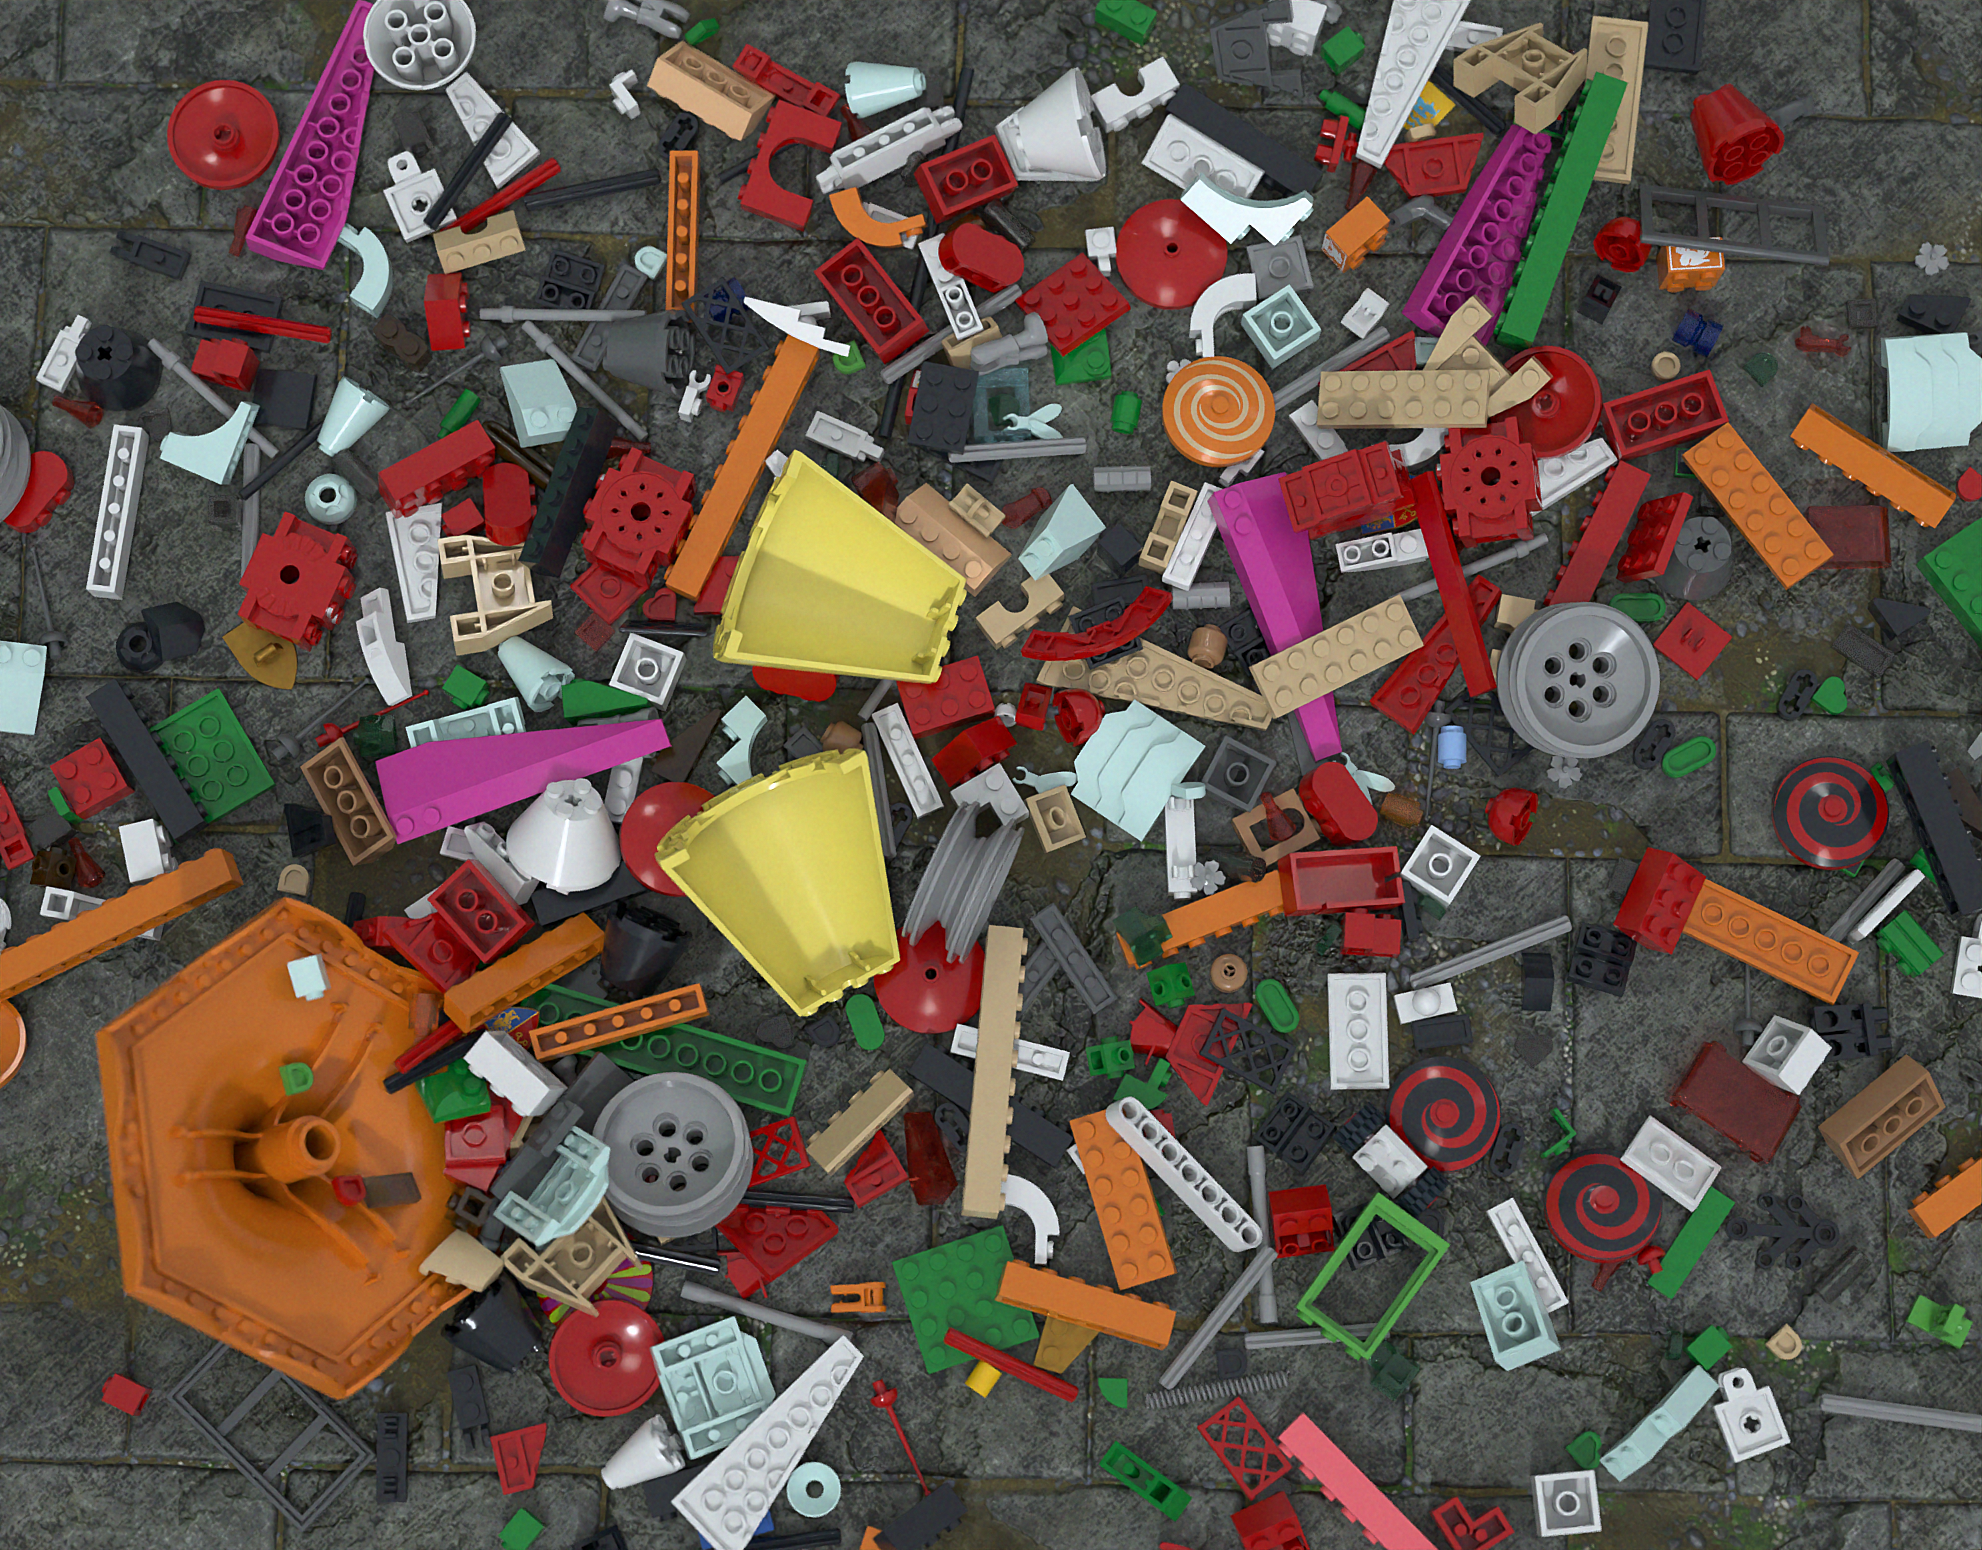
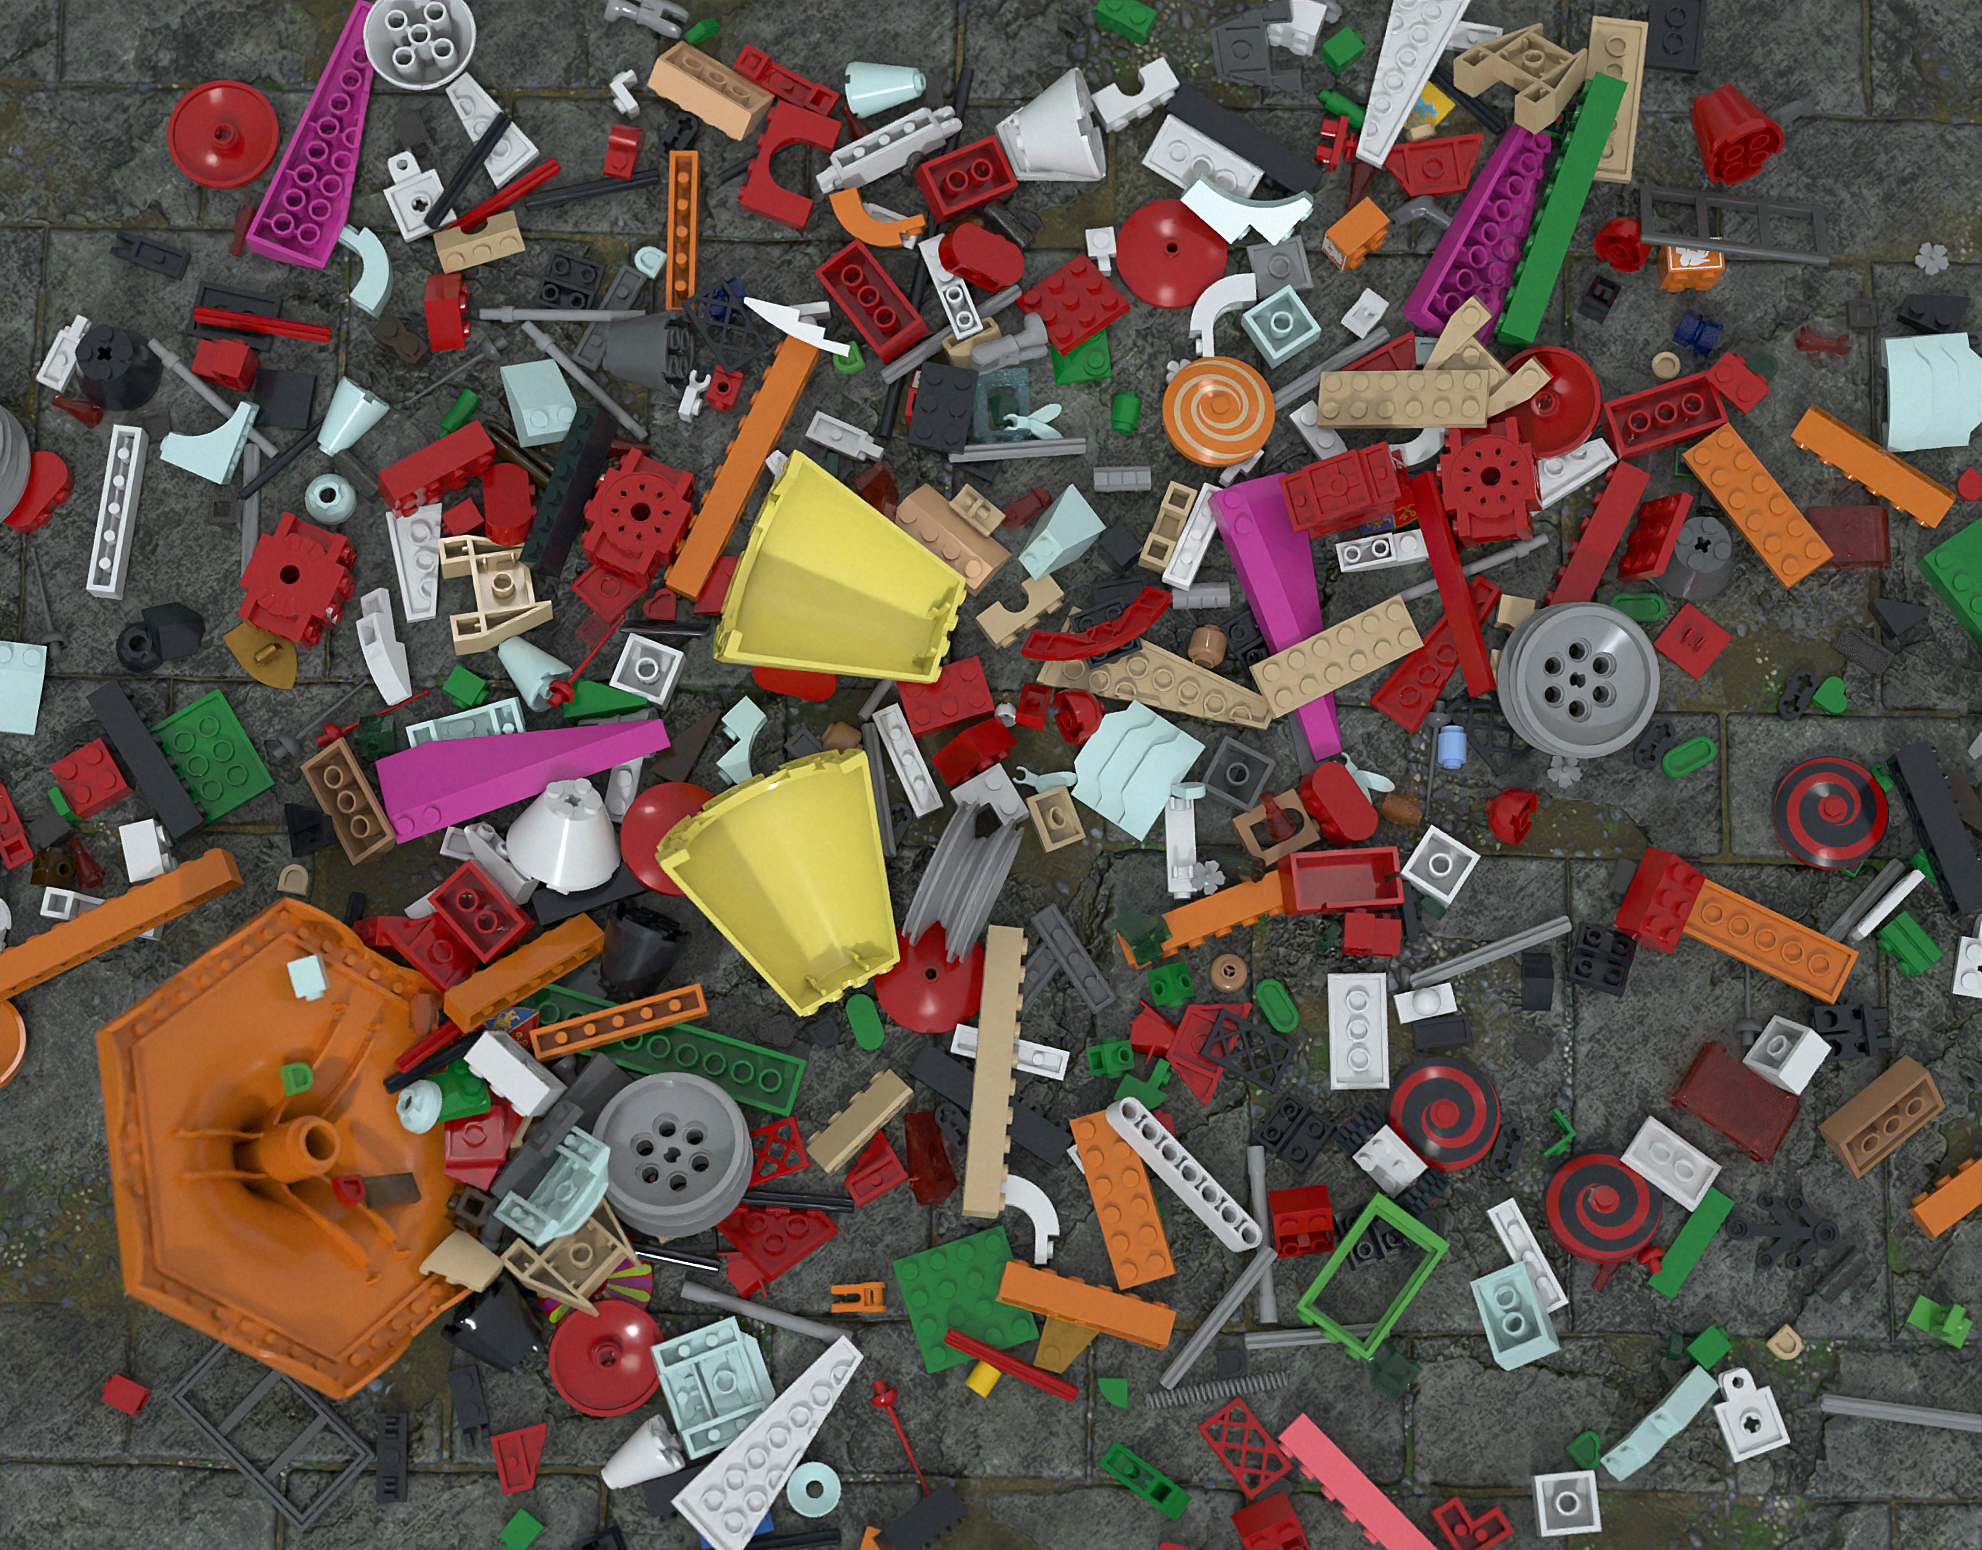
(424, 1106): none -> light aqua piece
(562, 689): none -> red sword
(623, 151): none -> red brick
(1737, 383): none -> red bracket

